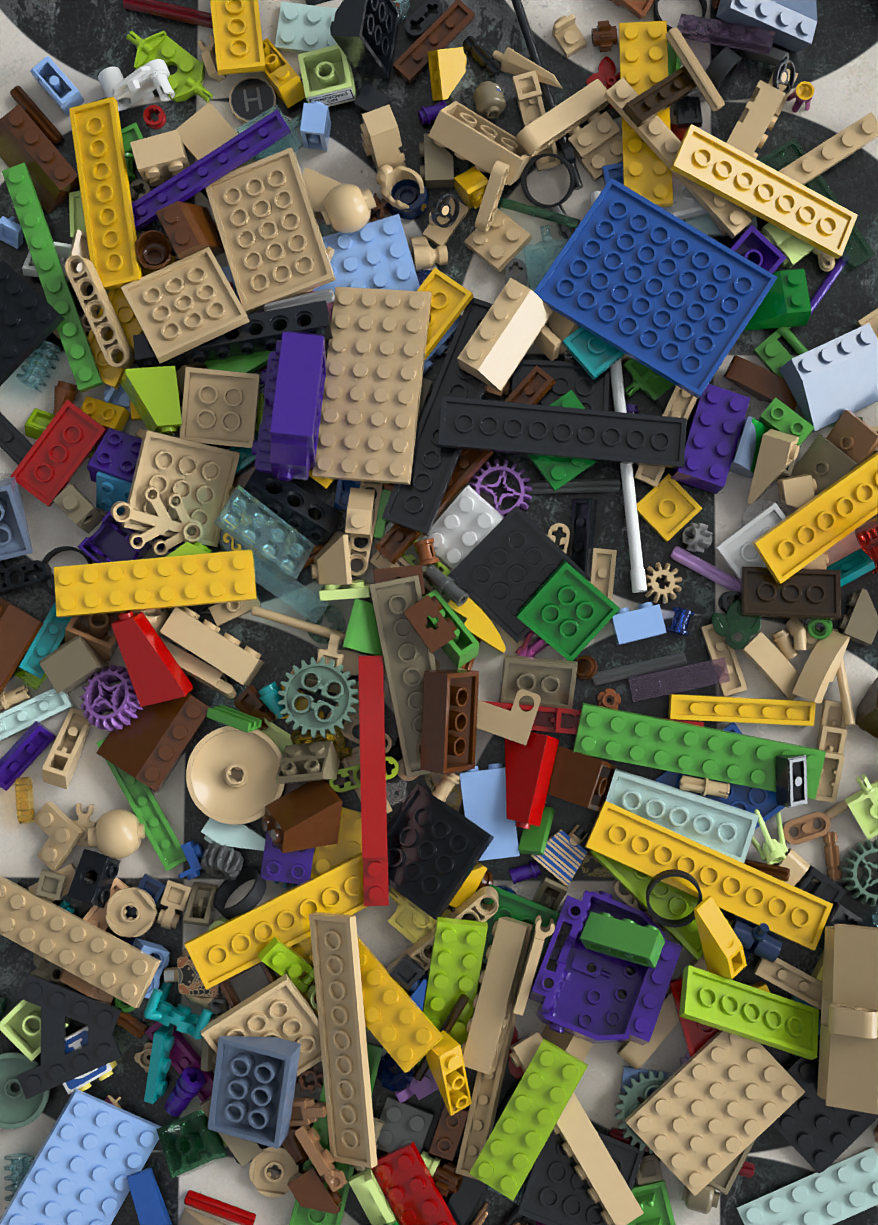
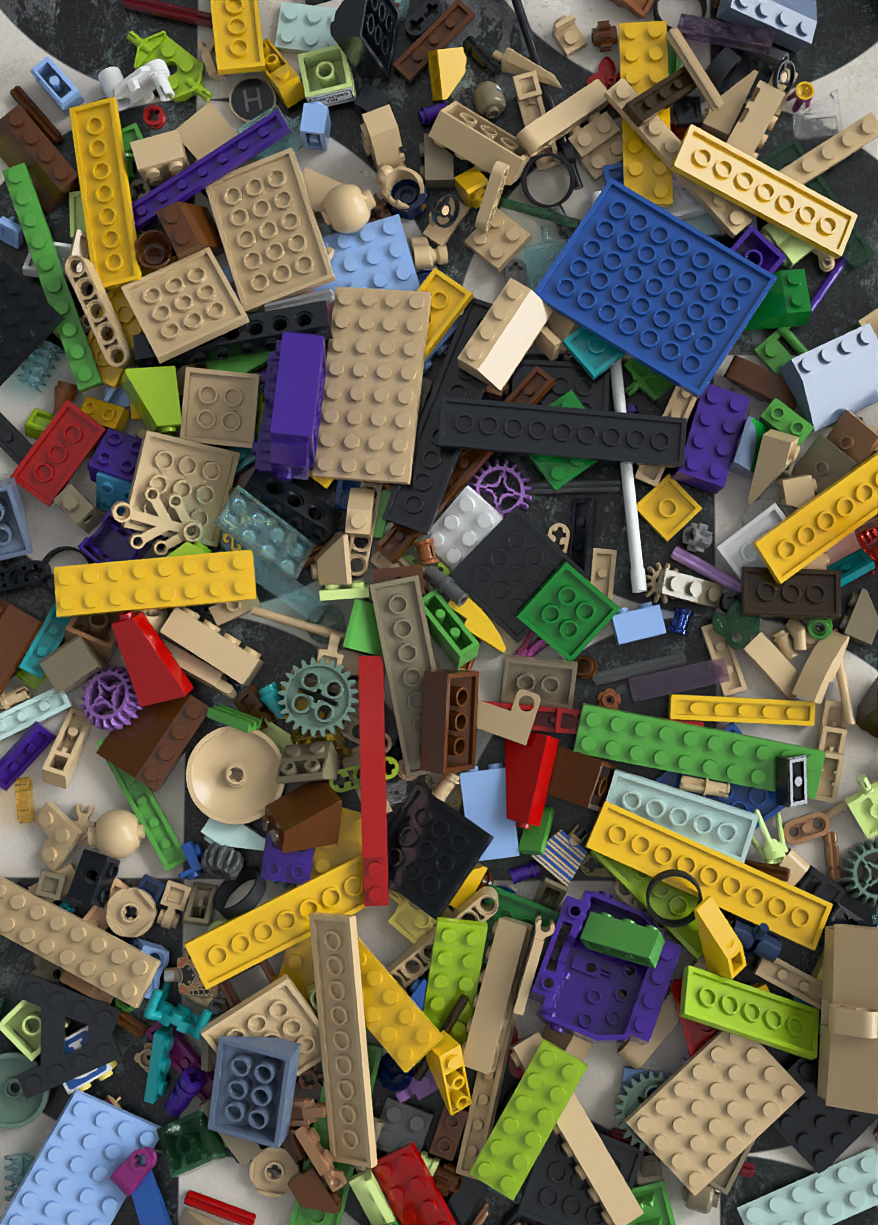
(132, 1172): none -> magenta piece
(286, 961): lime plate -> none
(407, 972): black plate -> none
(431, 637): reddish brown brick -> none
(689, 588): none -> dark tan plate
(721, 122): none -> tan slope
(819, 120): none -> clear wing

